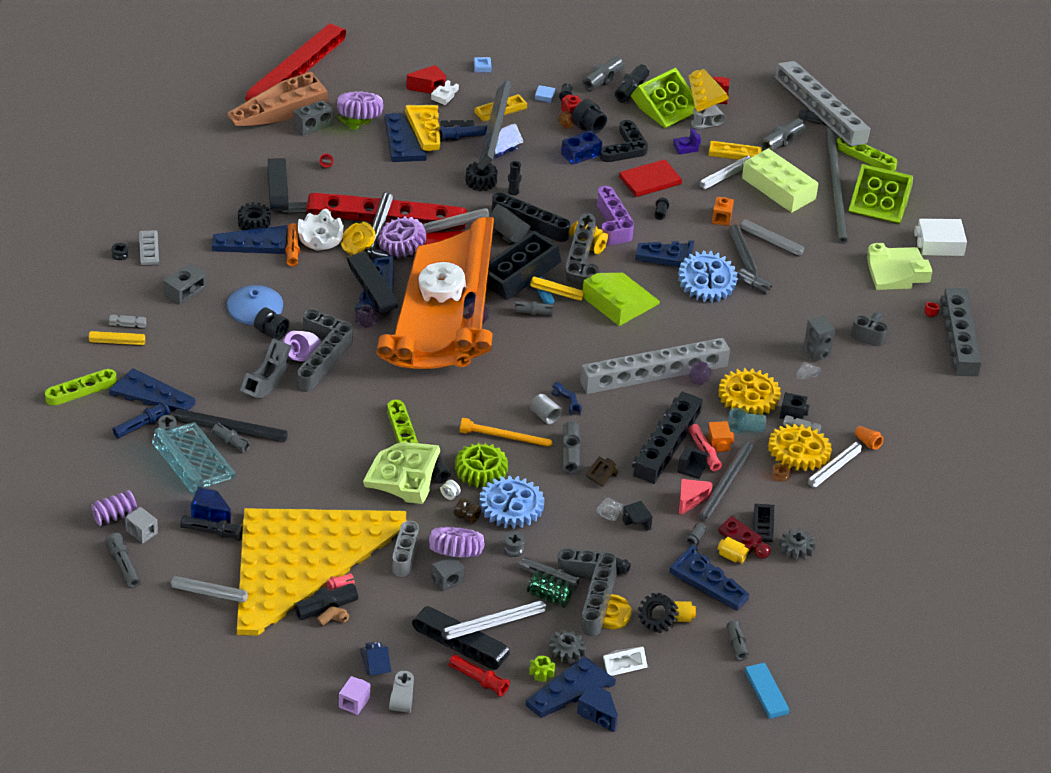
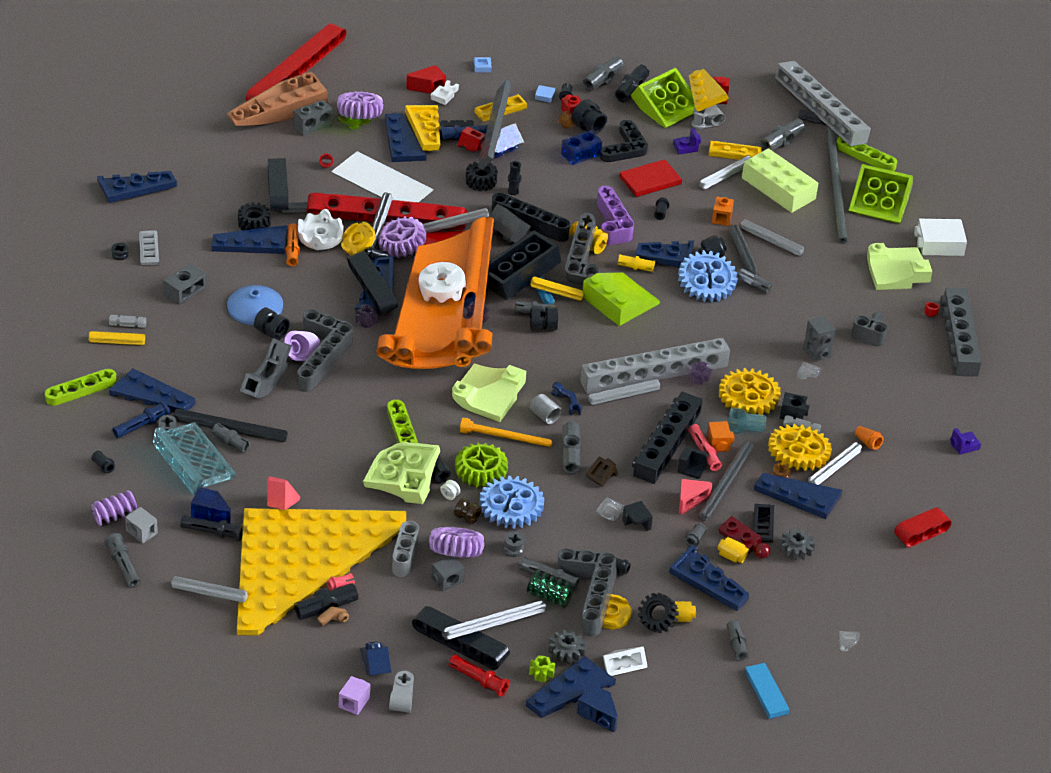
(106, 464): none -> black pin
(121, 188): none -> dark blue wing
(280, 493): none -> coral slope
(381, 178): none -> white sticker
(471, 139): none -> red brick
(489, 390): none -> yellowish green slope
(550, 318): none -> black wheel
(623, 392): none -> light grey axle
(636, 263): none -> yellow pin
(713, 244): none -> black head
(800, 494): none -> dark blue wing
(848, 639): none -> clear tile
(922, 527): none -> red beam
(964, 442): none -> dark purple bracket

